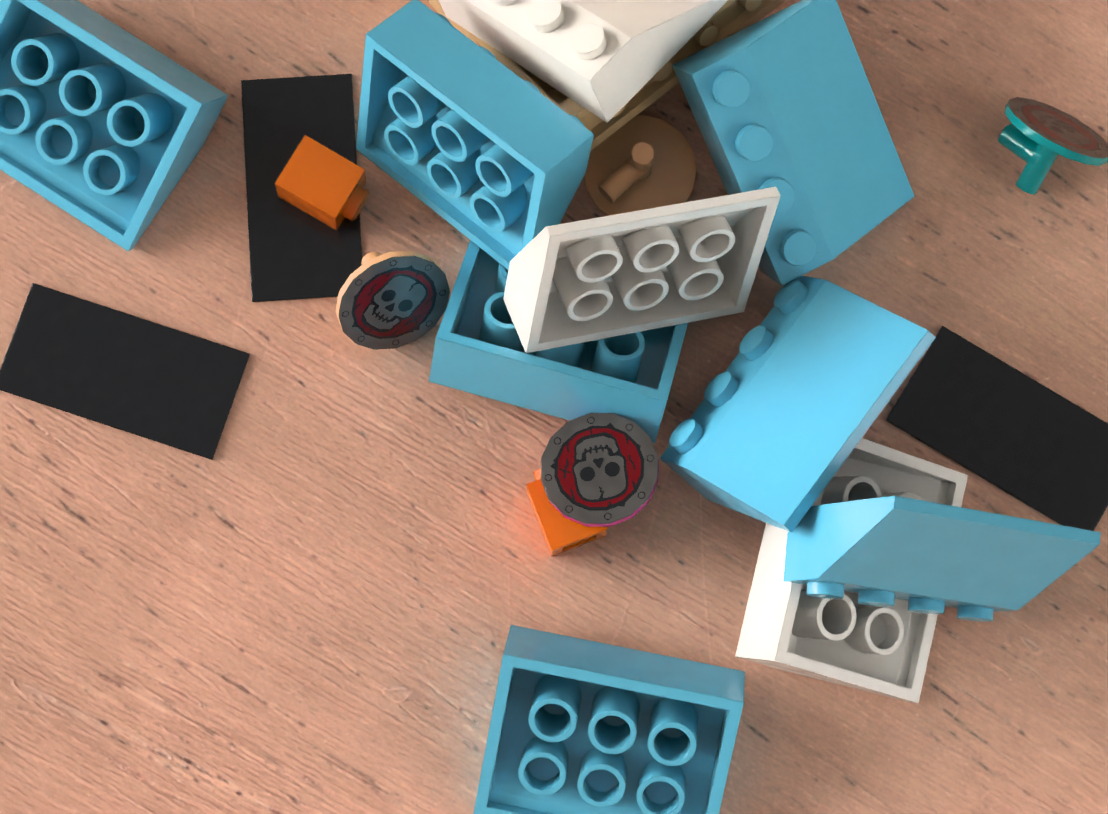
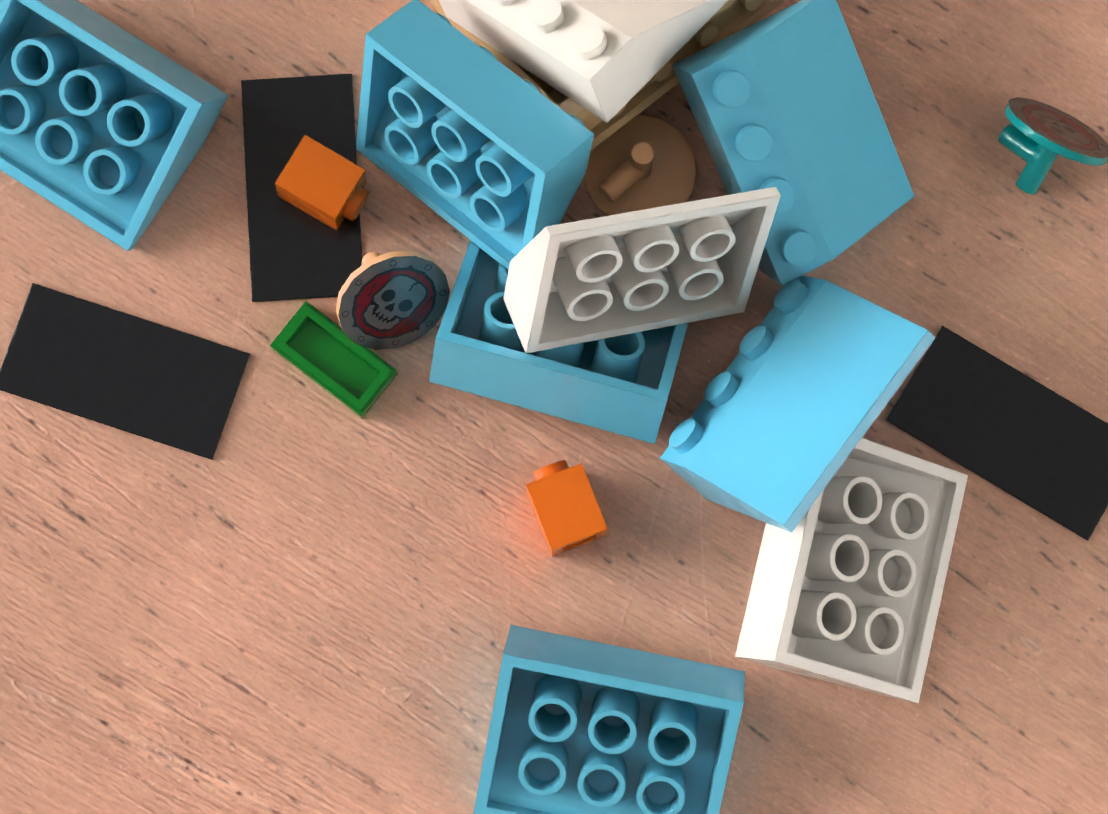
(333, 360): none -> green tile
(599, 469): shield -> none
(930, 555): medium azure slope -> none

